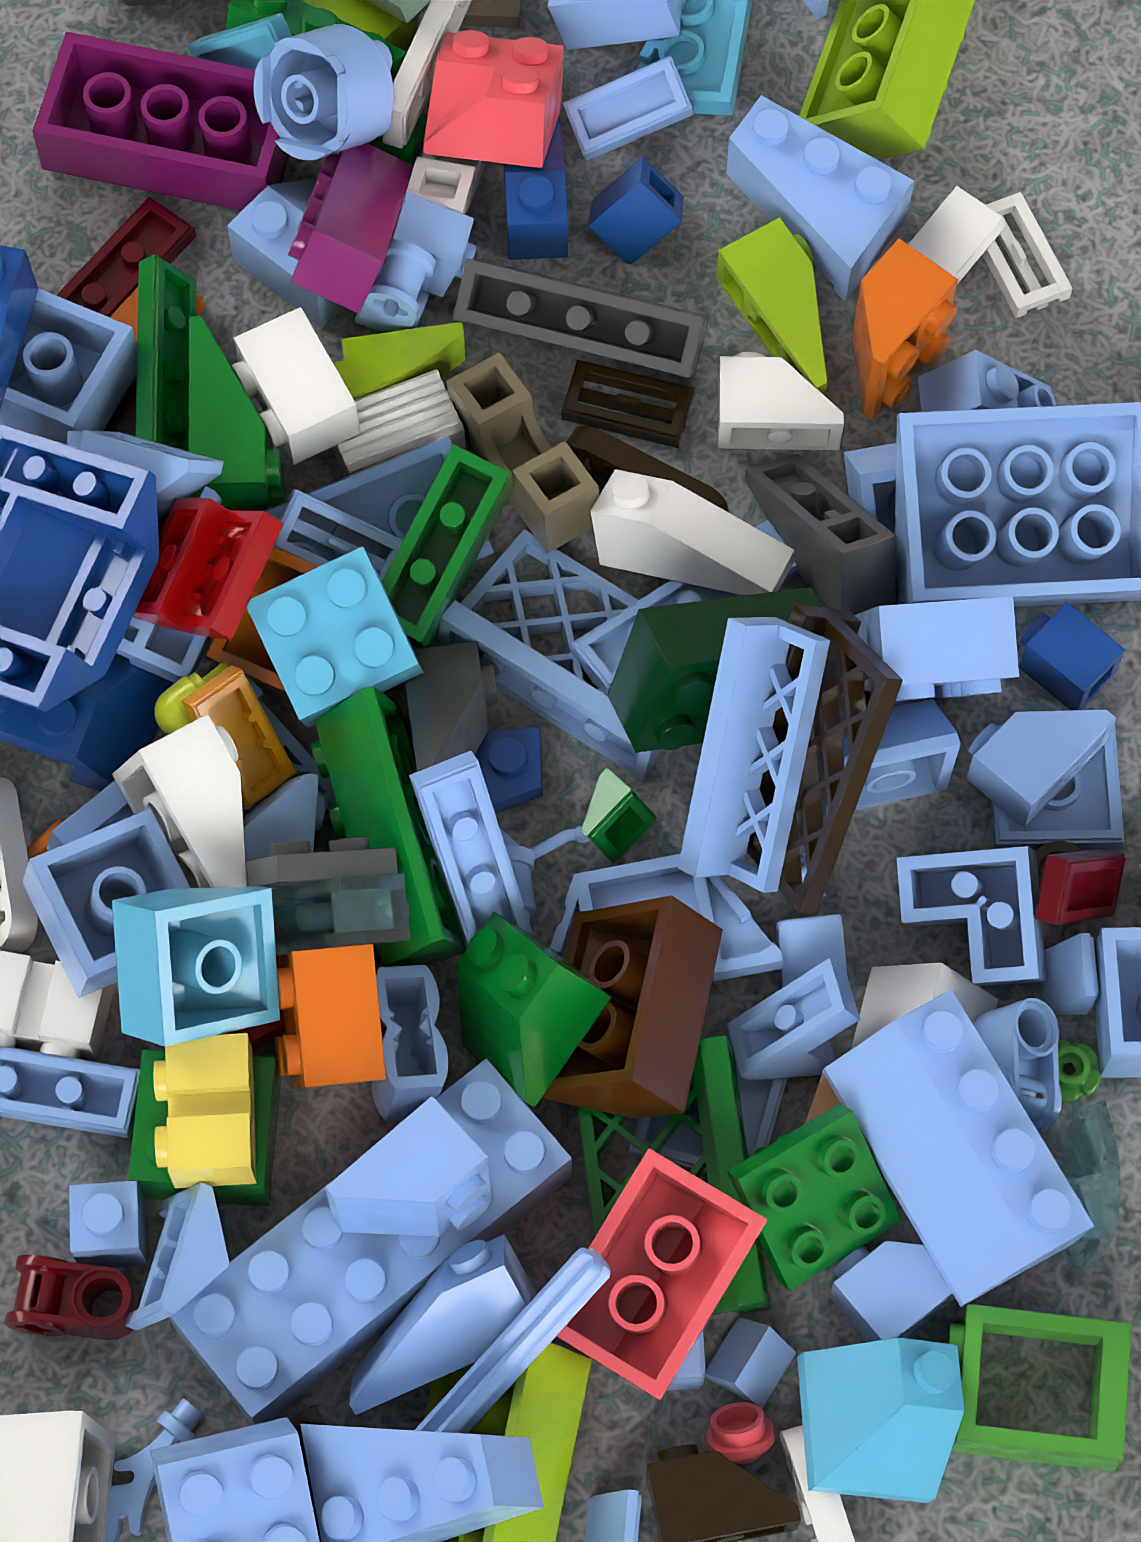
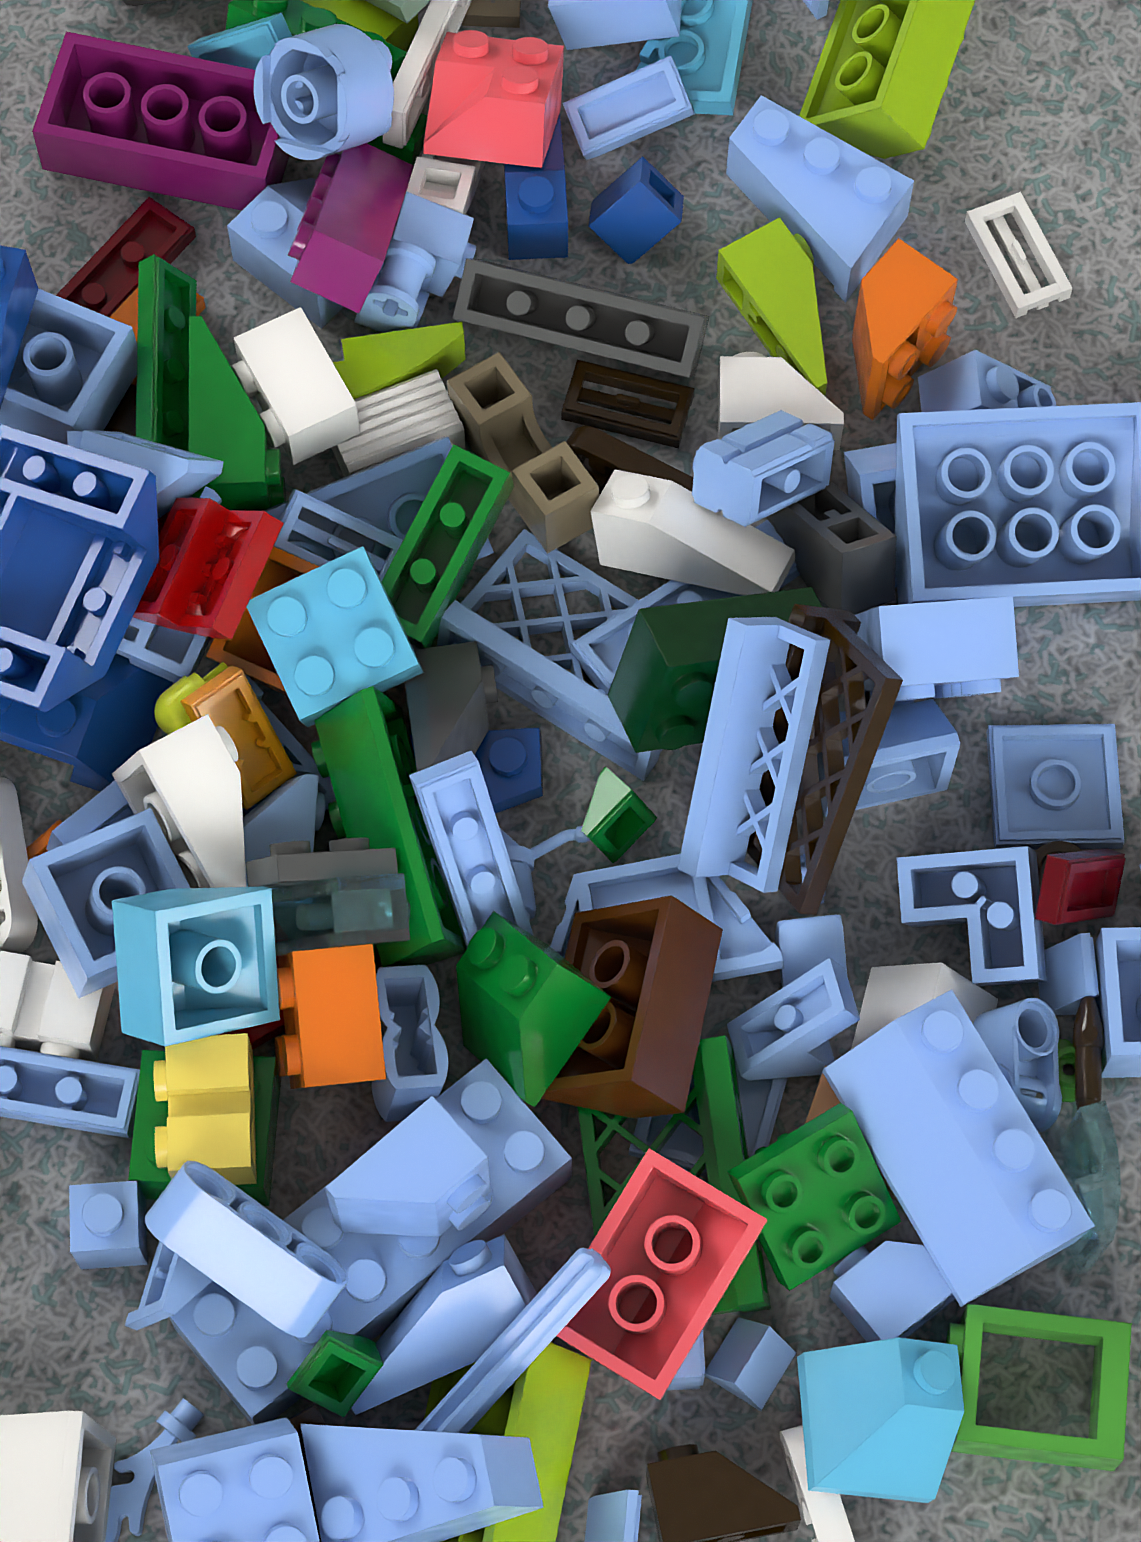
(59, 1298): dark red piece -> none
(246, 1249): none -> light blue beam
(337, 1371): none -> green slope
(740, 1432): coral plate -> none
(762, 468): none -> light blue brick
(958, 233): white tile -> none
(1035, 757): light blue slope -> none
(1069, 656): blue brick -> none
(1088, 1046): none -> dark brown piece

